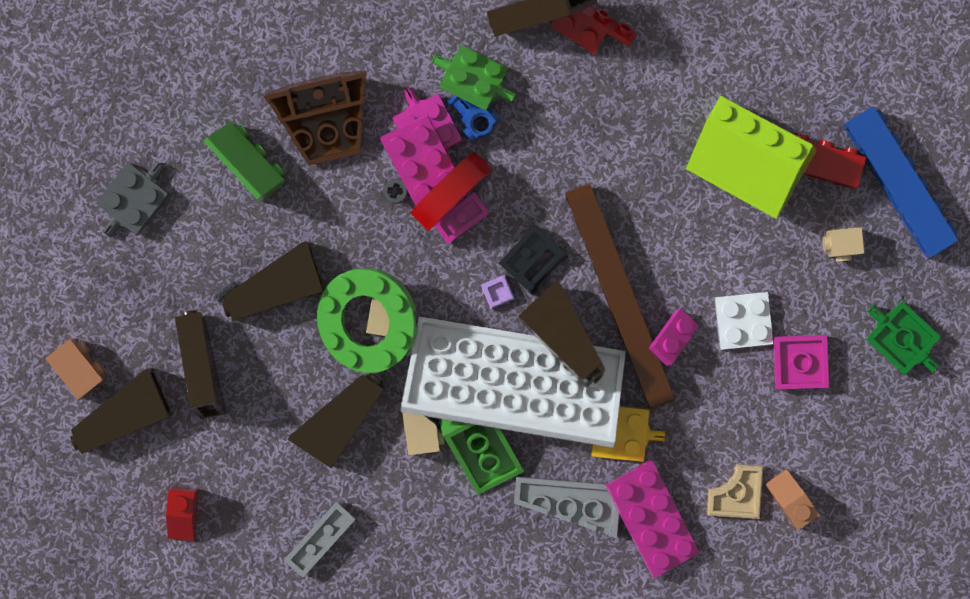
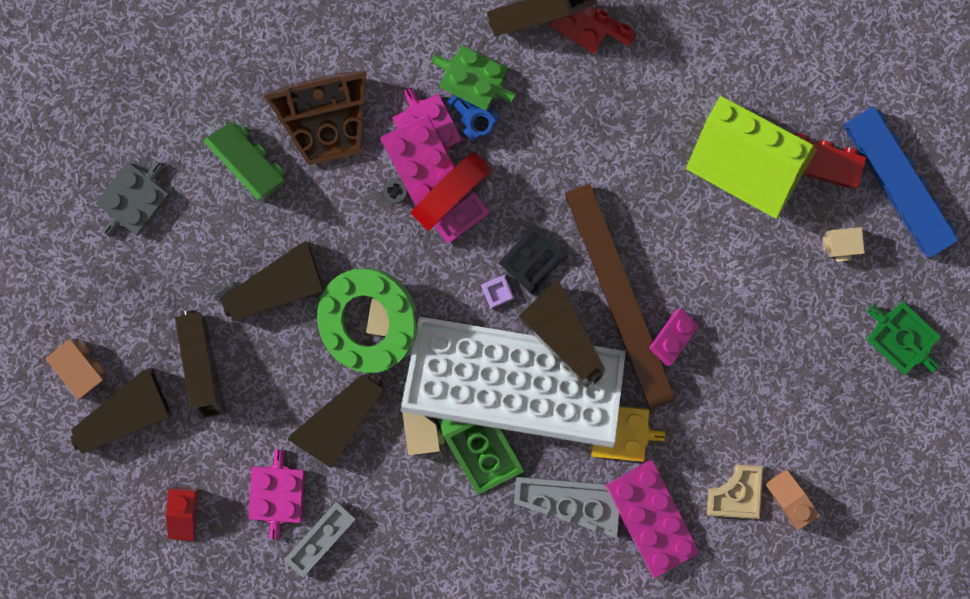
(276, 494): none -> dark pink plate
(744, 320): white plate -> none
(801, 362): dark pink plate -> none

